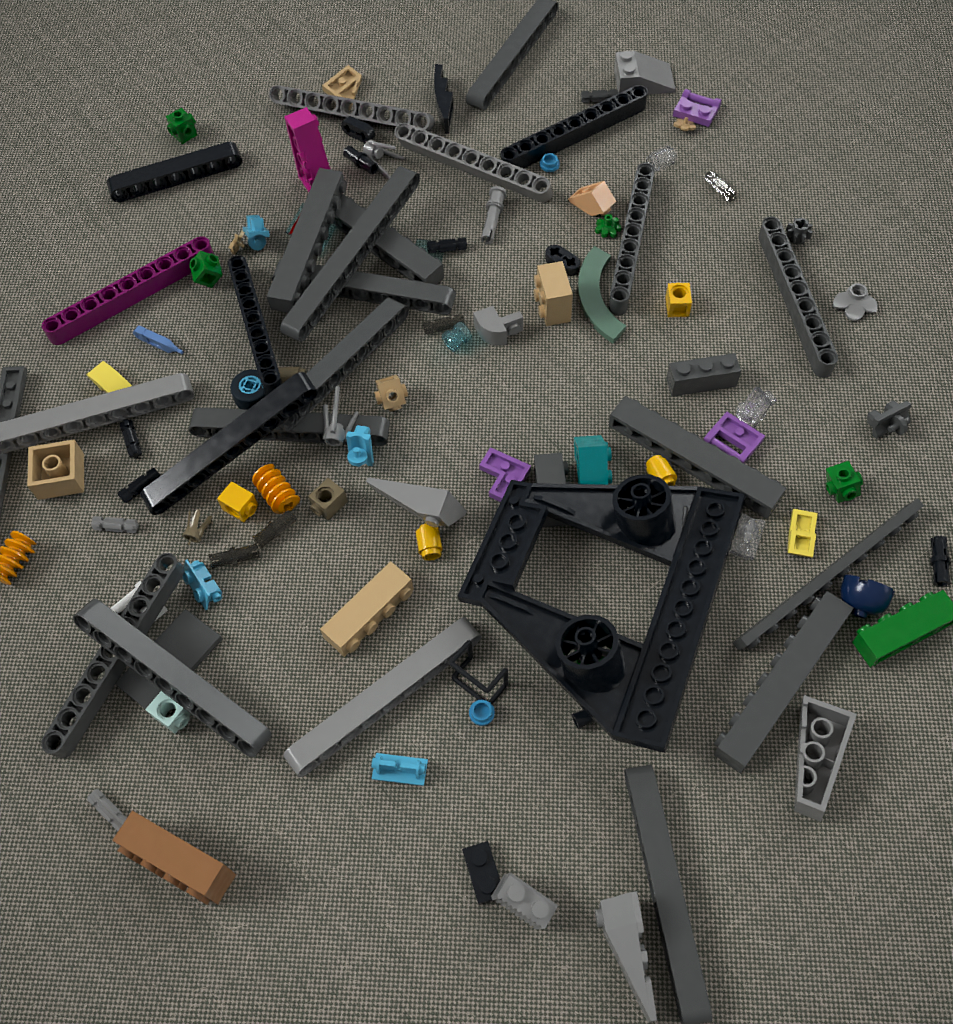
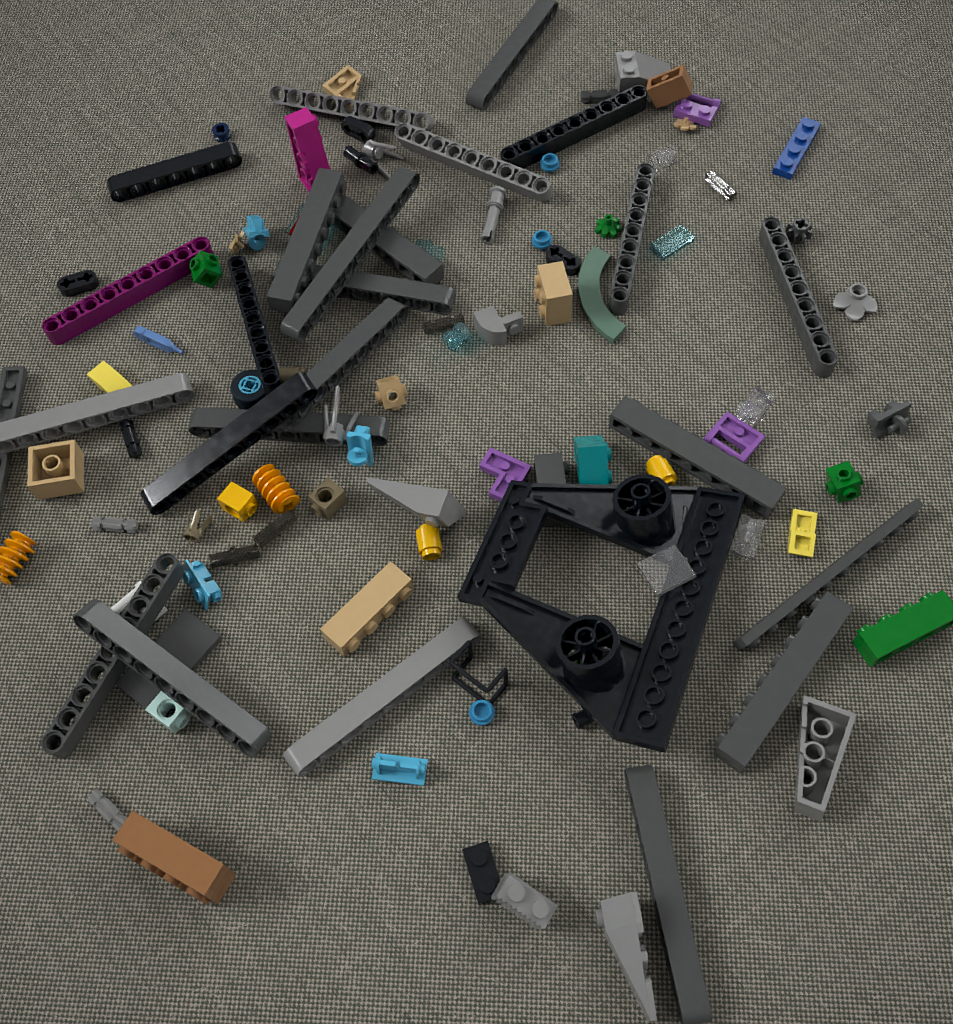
(78, 283): none -> black beam
(138, 485): black axle -> none
(179, 122): green brick -> none
(224, 136): none -> dark blue bush
(443, 98): black slope -> none
(447, 245): black axle -> none
(541, 239): none -> dark azure plate
(593, 199): light nougat slope -> none
(666, 570): none -> clear piece
(669, 86): none -> medium nougat brick
(671, 242): none -> clear light blue tile
(678, 299): yellow brick -> none
(703, 374): dark grey brick -> none
(796, 148): none -> blue plate
(865, 596): dark blue cylinder -> none
(940, 561): black pin -> none

